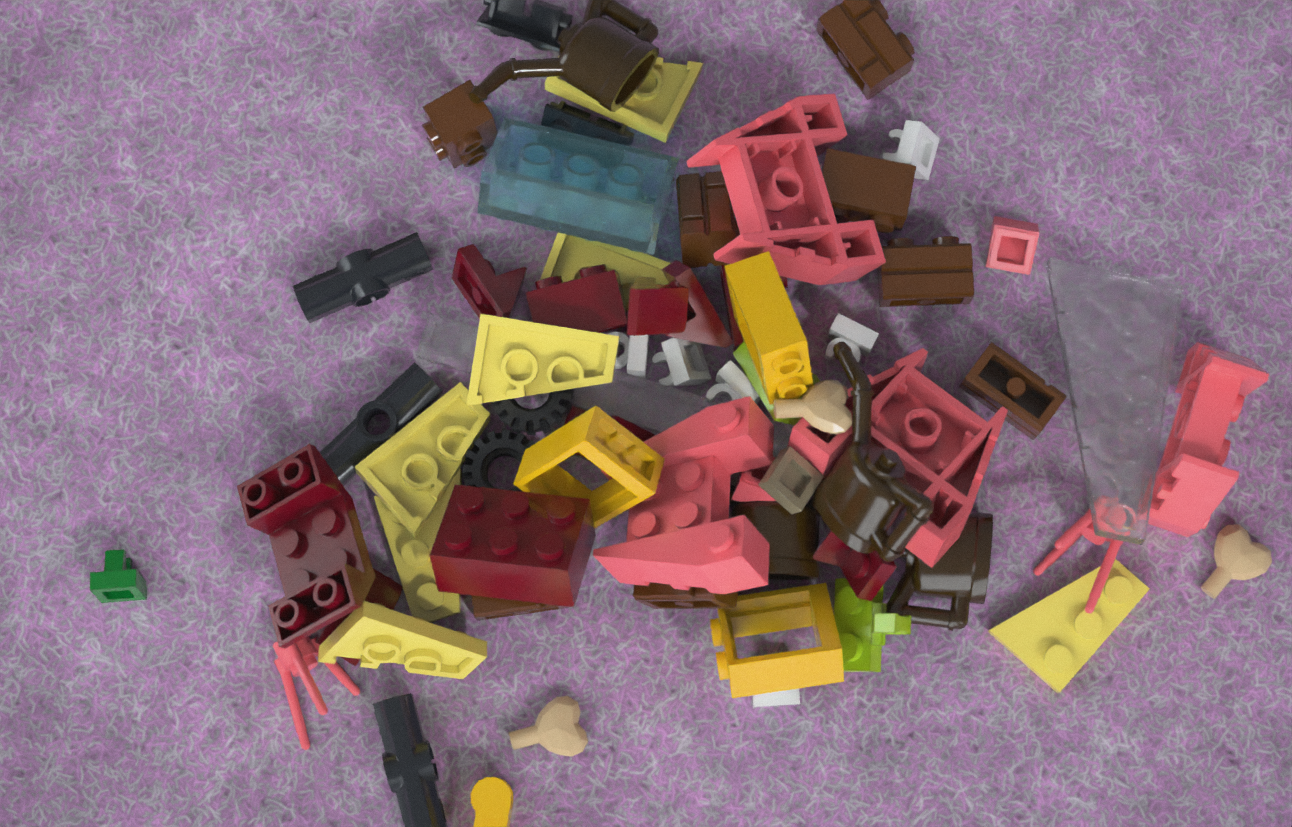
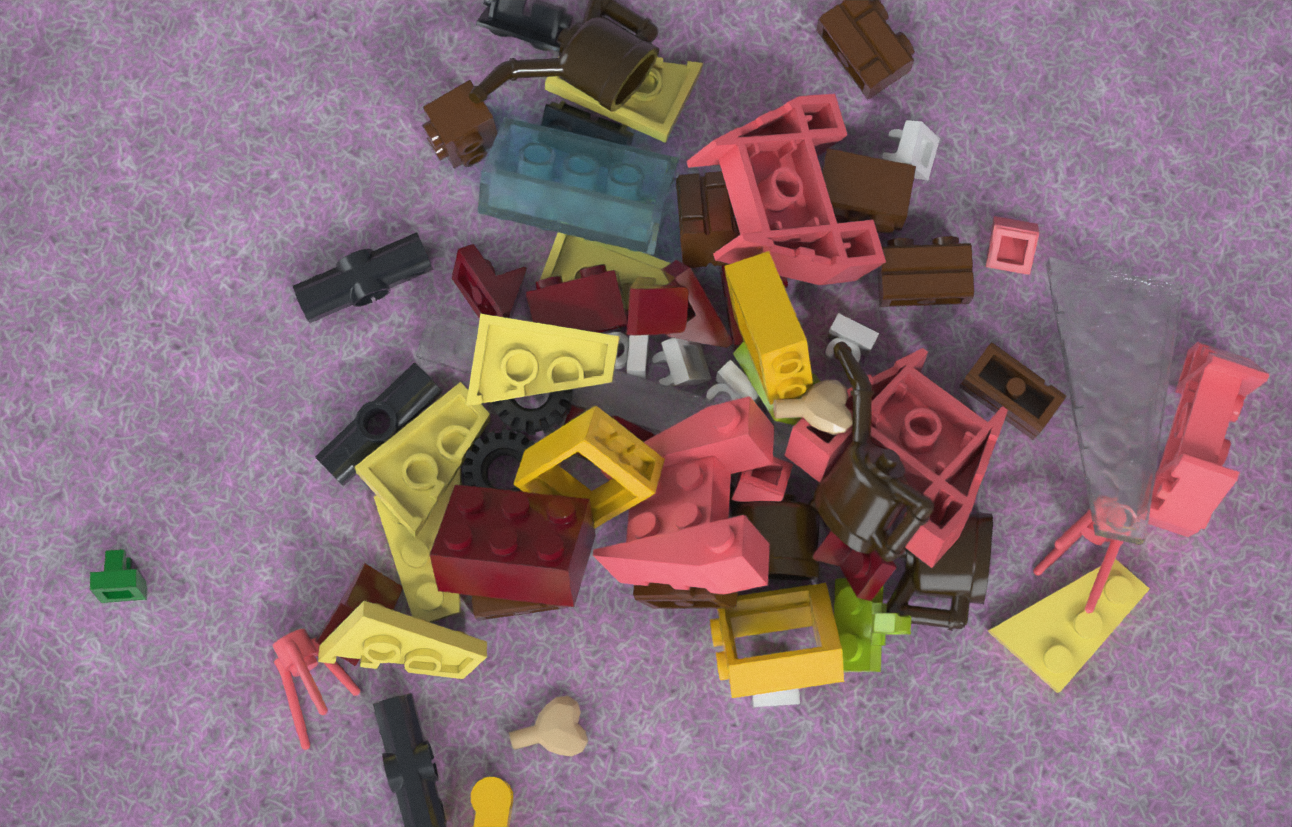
(312, 540): dark red slope -> none
(791, 480): dark tan plate -> none
(1236, 559): tan rock -> none

